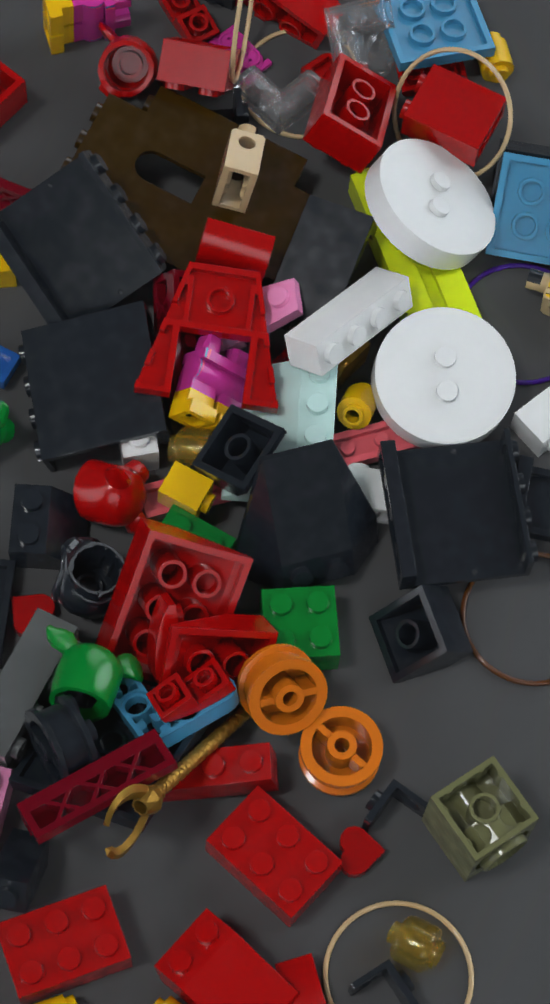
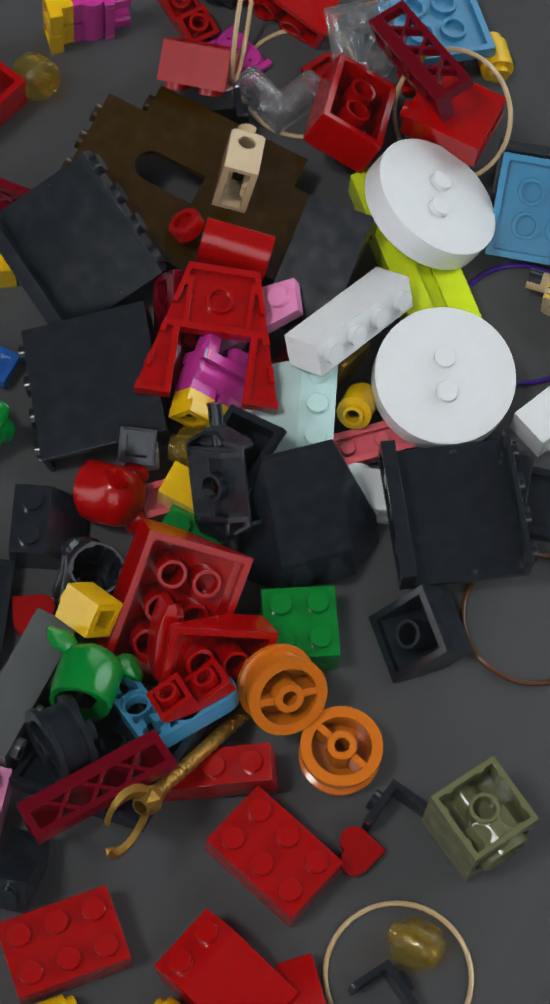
(40, 75): none -> clear yellow head
(88, 609): none -> yellow brick
(126, 65): red piece -> none
(137, 444): none -> black tile
(186, 225): none -> red tile
(220, 456): none -> black plate
(412, 66): none -> dark red fence

